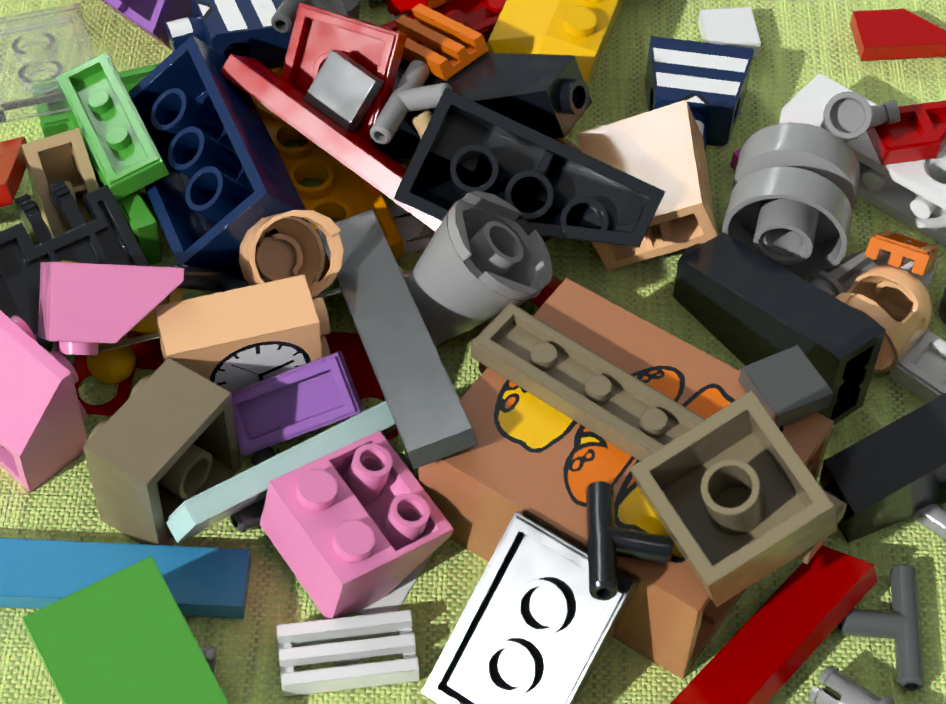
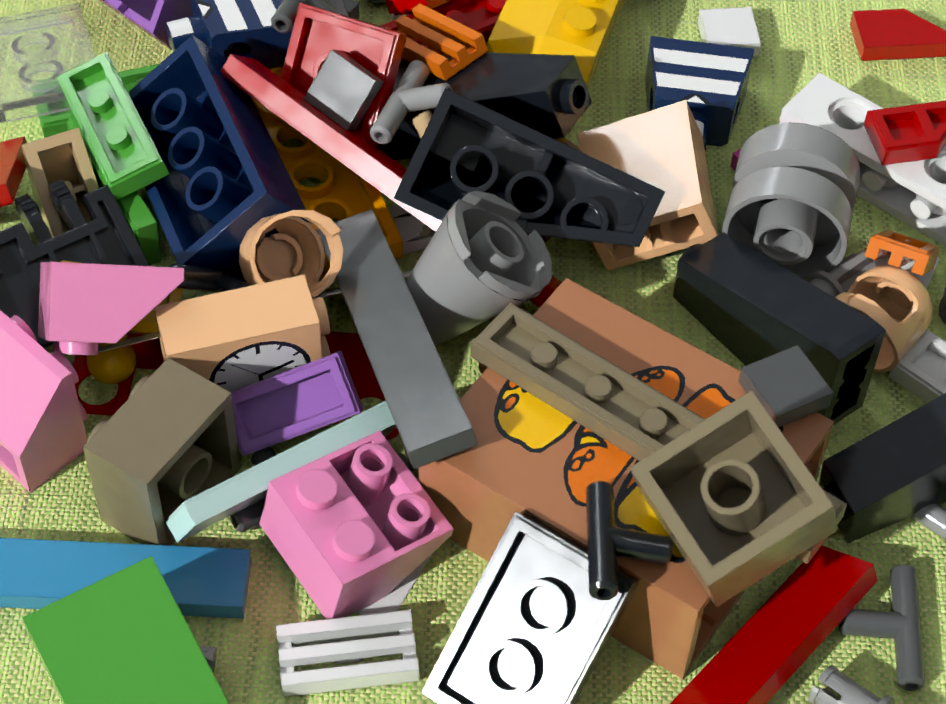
(850, 115): light grey piece -> none

